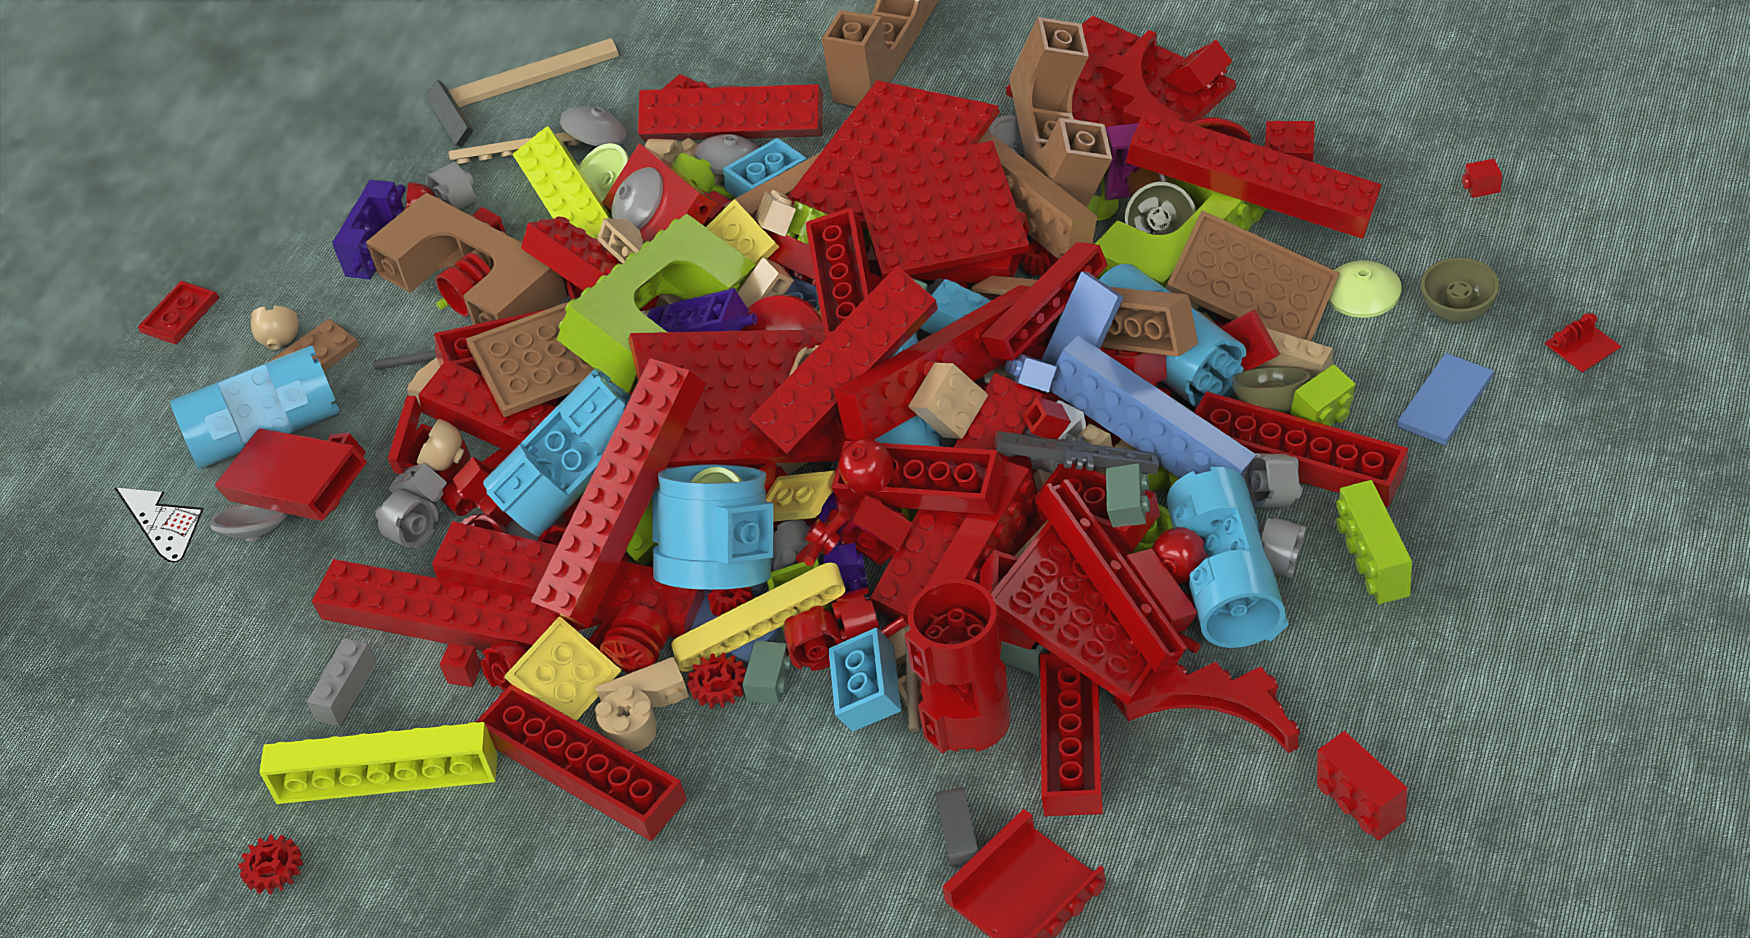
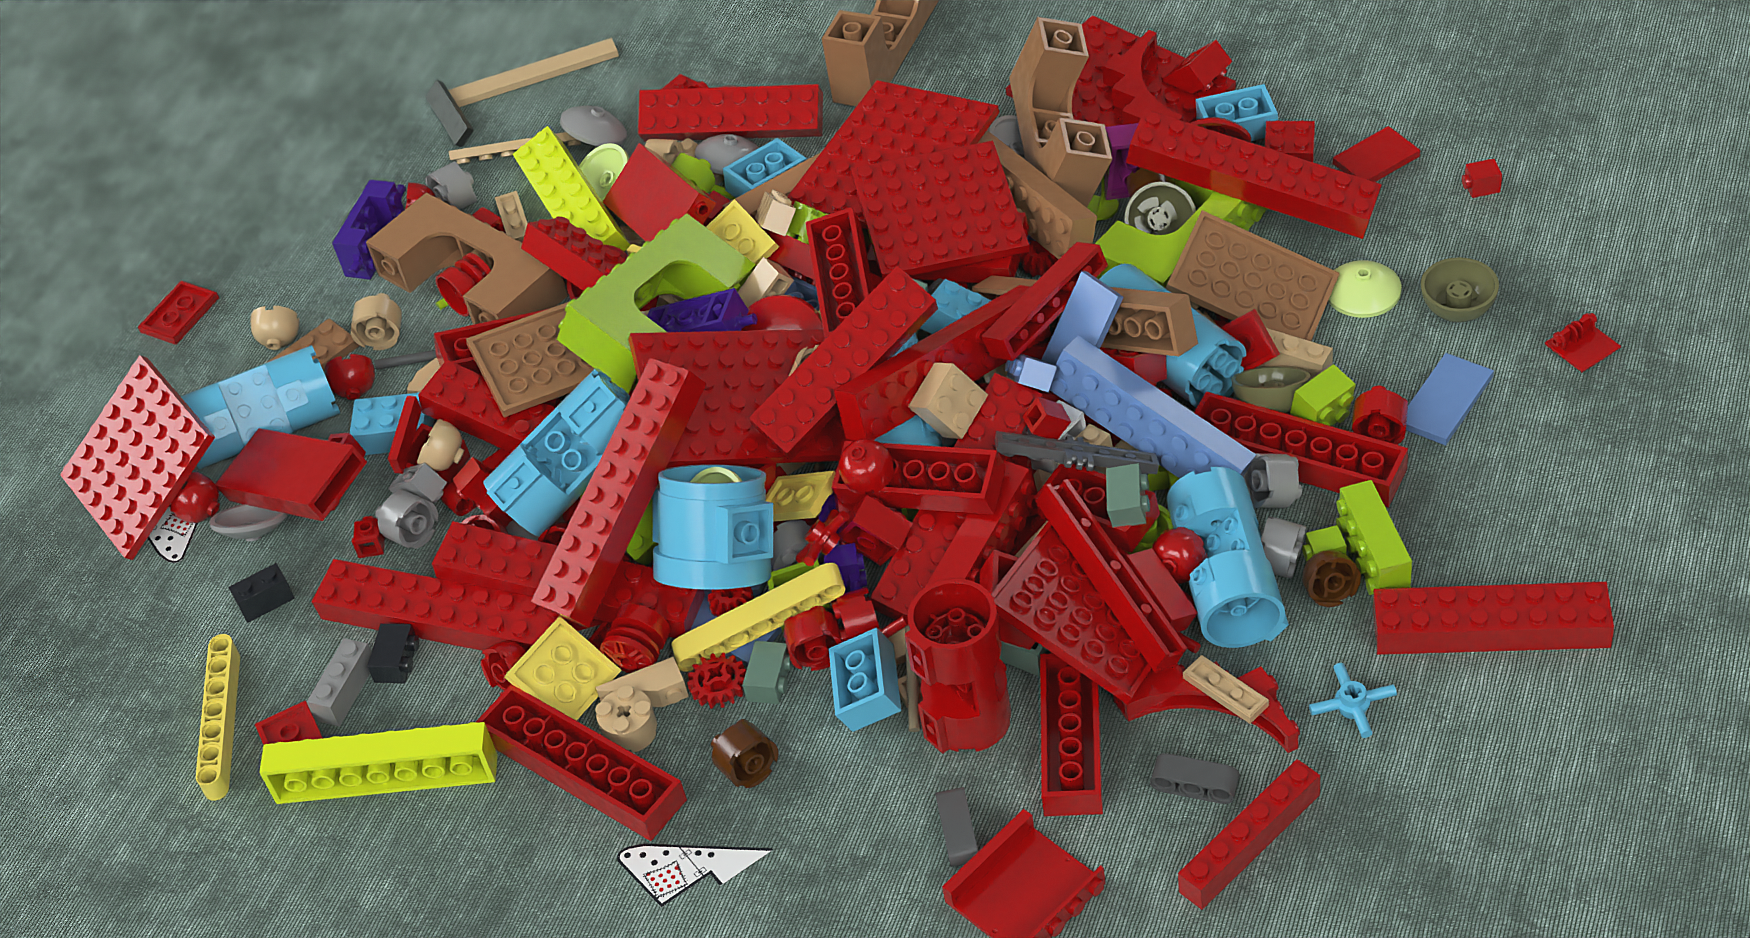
(136, 457): none -> plate
(196, 500): none -> red cylinder
(218, 717): none -> light yellow beam
(261, 592): none -> black brick
(270, 864): red gear -> none
(289, 726): none -> red plate
(350, 376): none -> red cylinder
(367, 532): none -> red brick
(376, 322): none -> tan brick
(377, 419): none -> medium azure brick
(393, 653): none -> black brick
(460, 664): red brick -> none
(512, 215): none -> tan plate
(620, 238): tan slope -> none
(638, 197): light grey dish -> none
(673, 869): none -> white sticker
(744, 754): none -> reddish brown brick
(1195, 778): none -> dark grey beam
(1225, 689): none -> tan tile
(1245, 106): none -> medium azure brick
(1249, 834): none -> red brick
(1322, 540): none -> lime brick
(1330, 578): none -> reddish brown cylinder
(1352, 700): none -> medium azure bar
(1361, 785): red brick -> none
(1377, 155): none -> red tile
(1380, 415): none -> red brick
(1492, 618): none -> red brick

